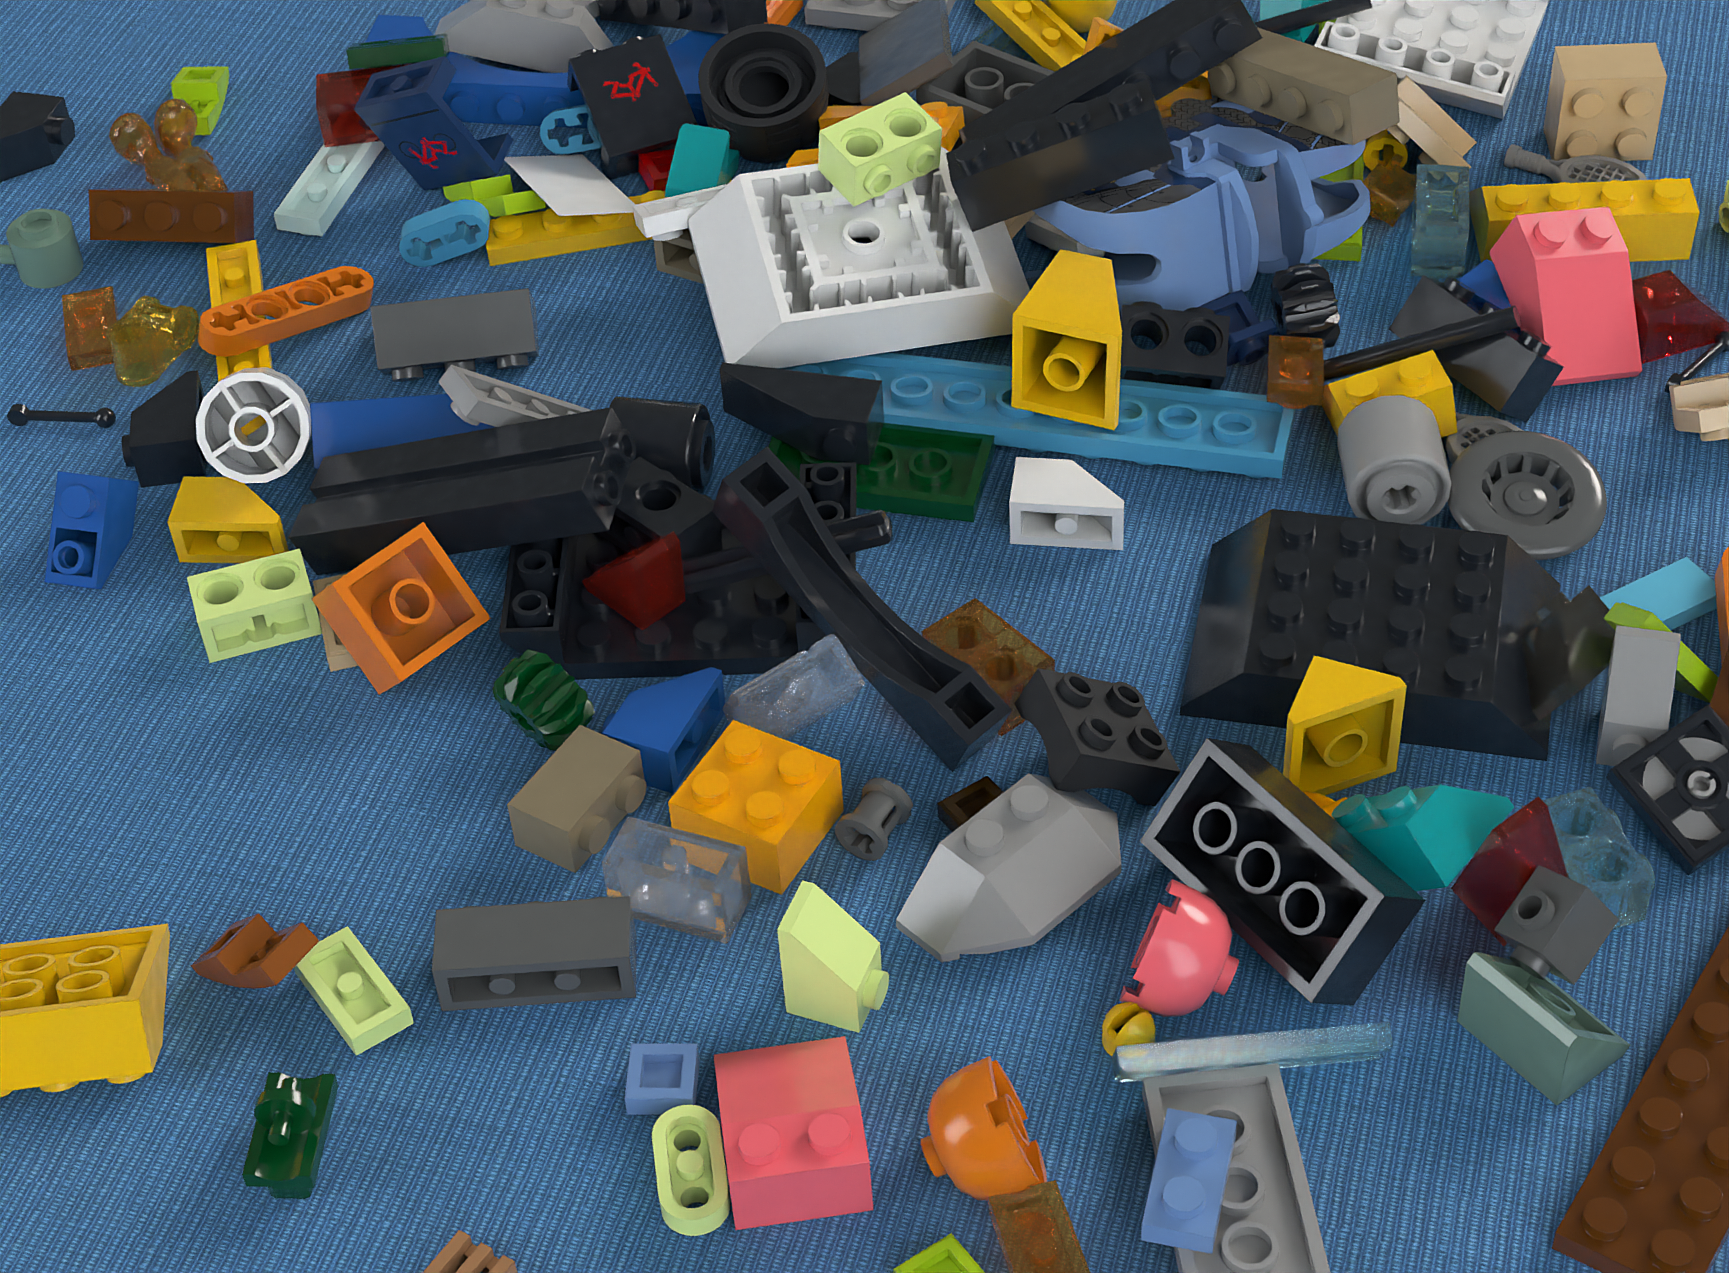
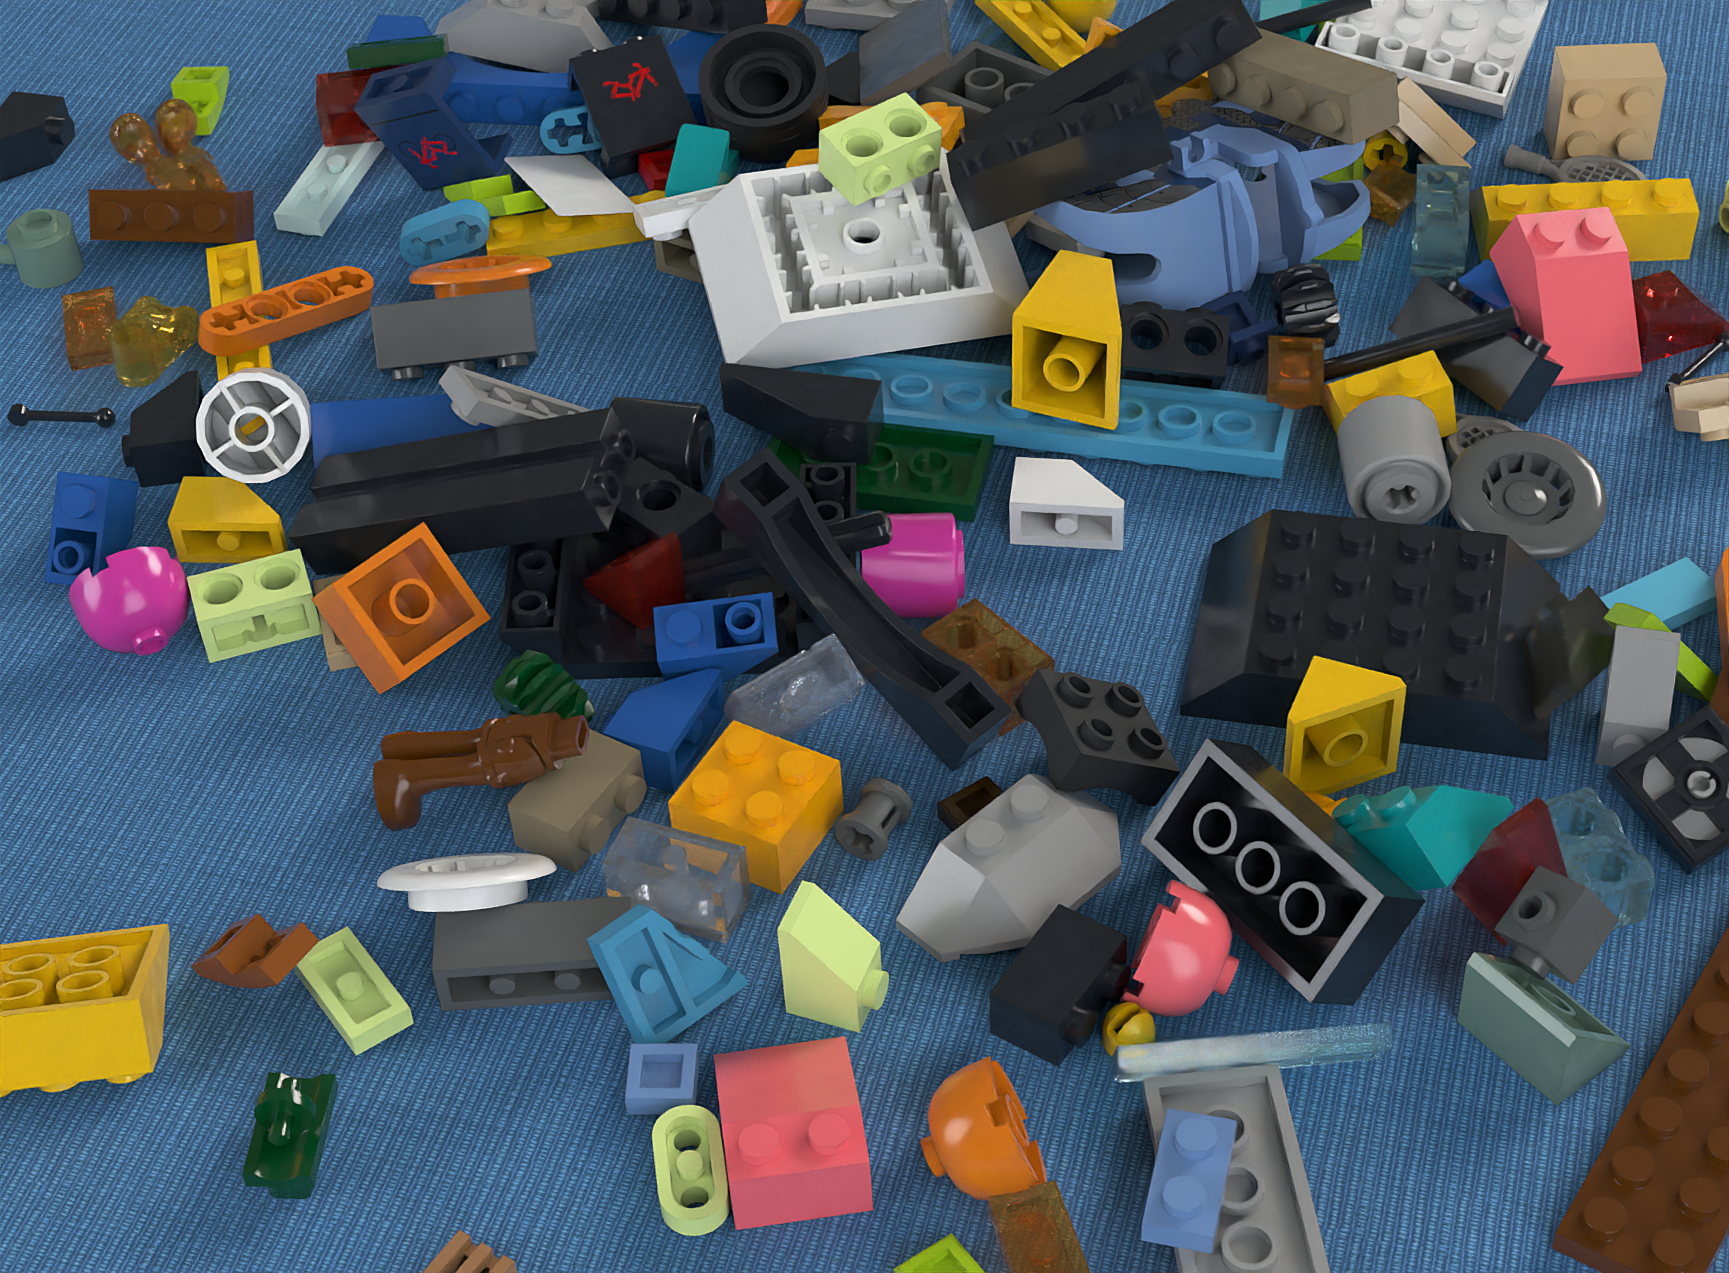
(133, 602): none -> dark pink cylinder
(466, 880): none -> white wheel
(480, 274): none -> orange wheel
(496, 755): none -> reddish brown piece
(660, 975): none -> dark azure wing
(715, 634): none -> blue slope
(920, 568): none -> dark pink piece
(1059, 985): none -> black brick

